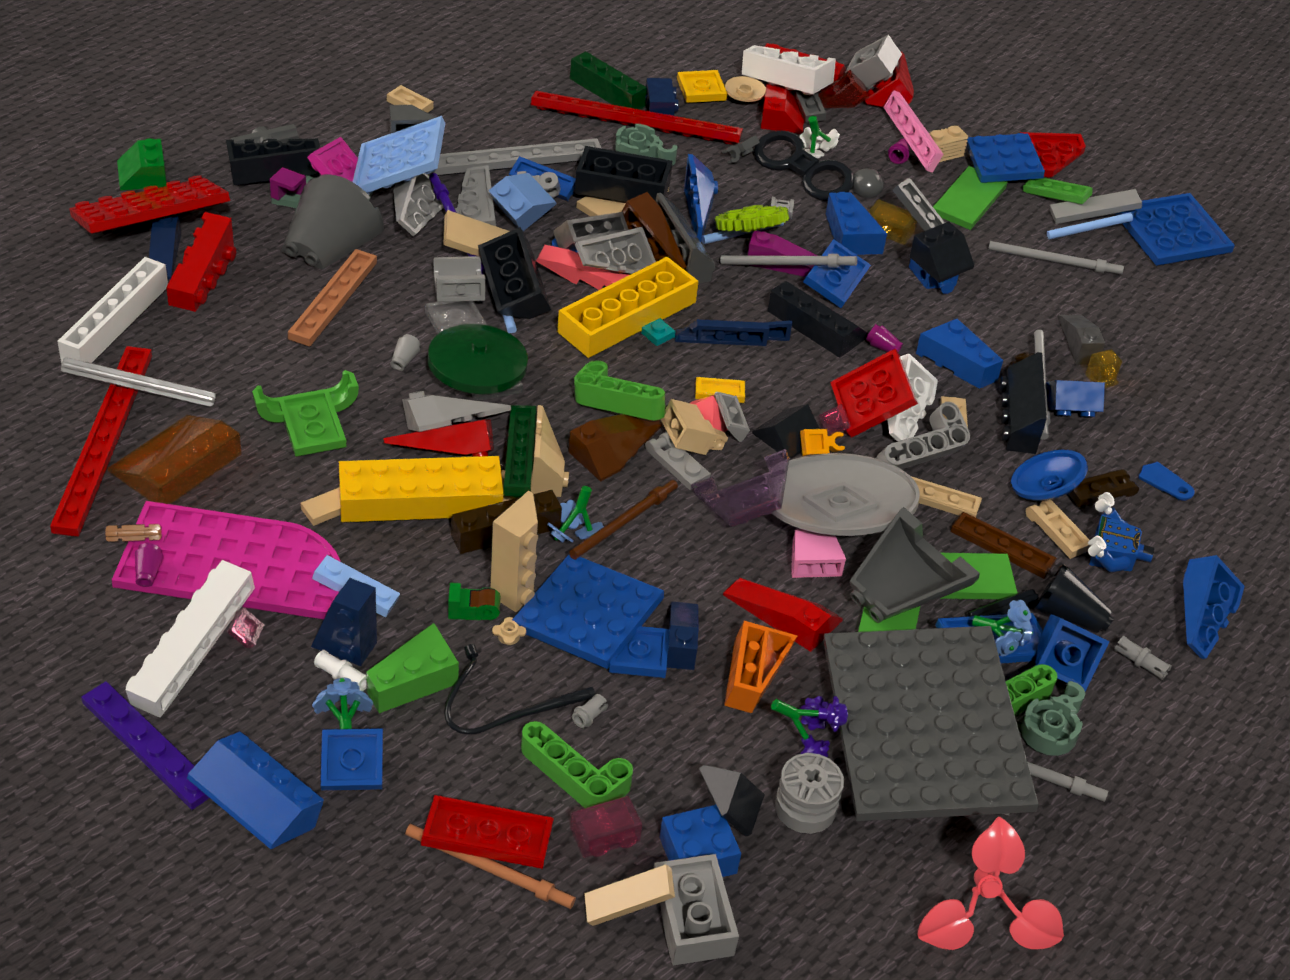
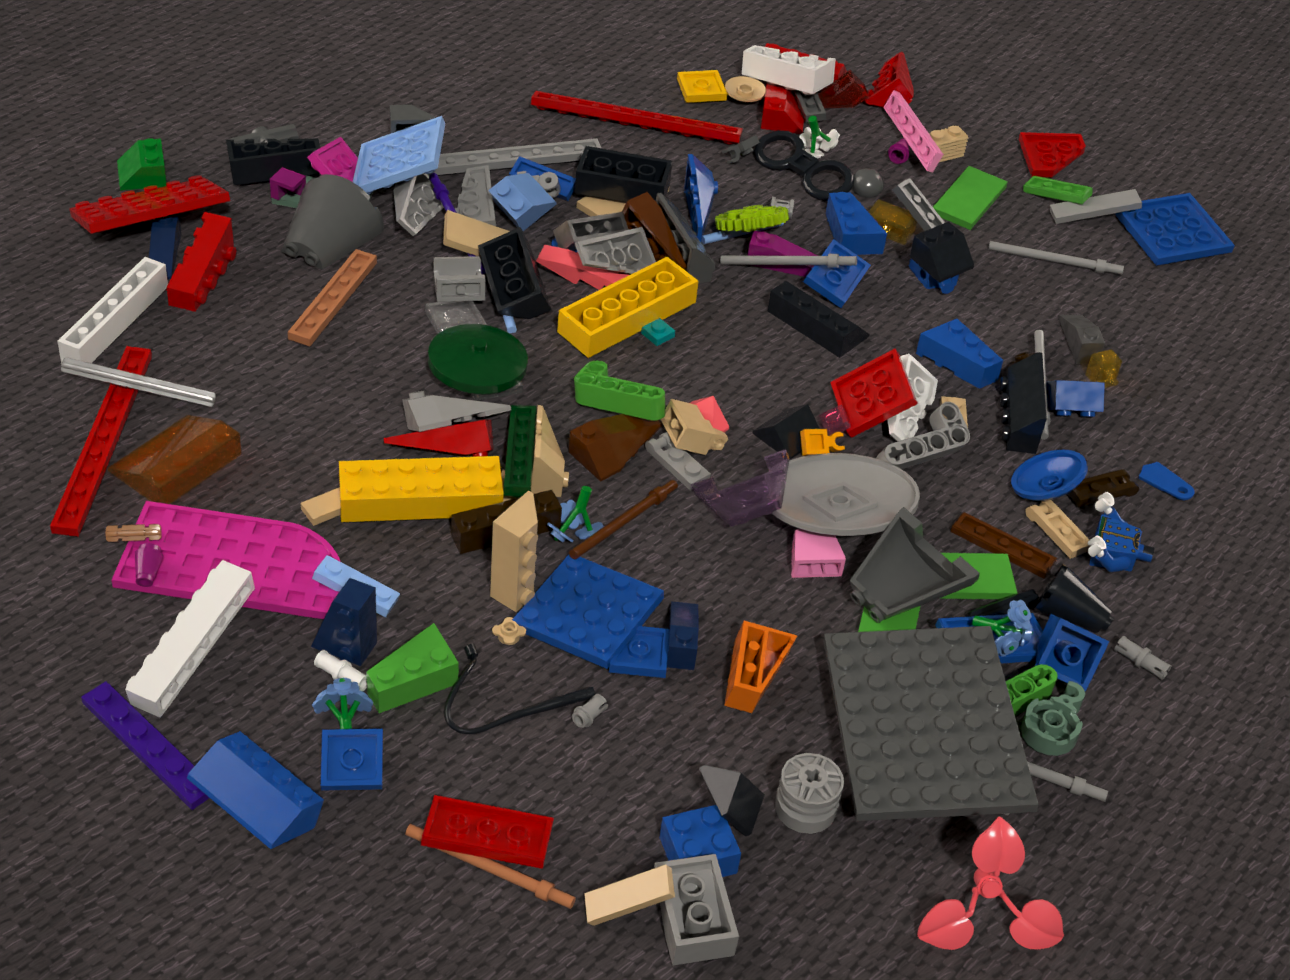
(245, 628): clear pink plate -> none
(311, 415): bright green piece -> none
(404, 96): tan plate -> none
(405, 350): light grey cone -> none
(473, 603): green leg -> none
(563, 764): bright green beam -> none
(606, 827): clear pink brick -> none
(607, 82): dark green wedge -> none
(644, 142): sand green piece -> none
(661, 96): dark blue brick -> none
(708, 386): yellow tile -> none
(732, 415): light grey slope -> none
(734, 332): dark blue wedge -> none
(785, 612): red wedge -> none
(814, 715): dark purple plant -> none
(875, 61): light grey brick -> none
(883, 339): magenta cone -> none
(947, 498): tan tile -> none
(1004, 157): blue plate -> none
(1087, 226): light blue bar -> none
(1209, 597): blue wedge -> none

